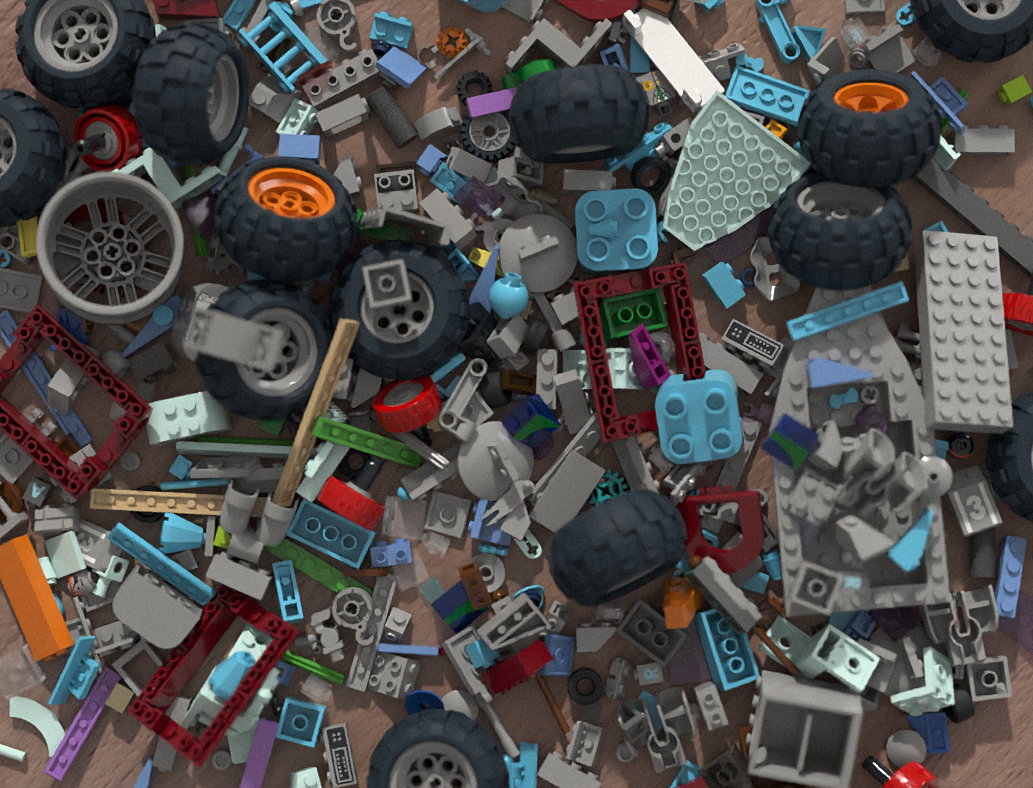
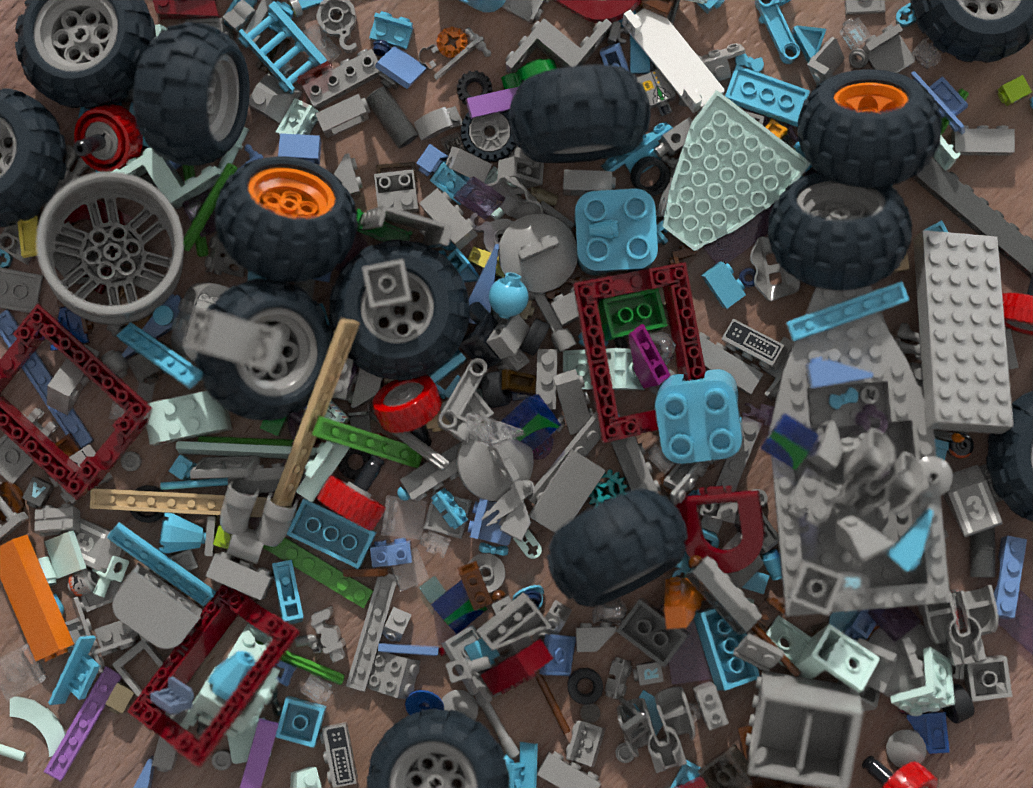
(160, 355): none -> medium azure tile
(174, 698): none -> sand blue bracket
(207, 208): none -> bright green axle
(239, 15): none -> light grey leg
(354, 620): light grey piece -> none
(444, 500): none -> medium azure hinge
(469, 667): none -> light grey bracket
(490, 432): none -> clear bracket
(758, 652): none -> light grey plate
(948, 436): none -> piece

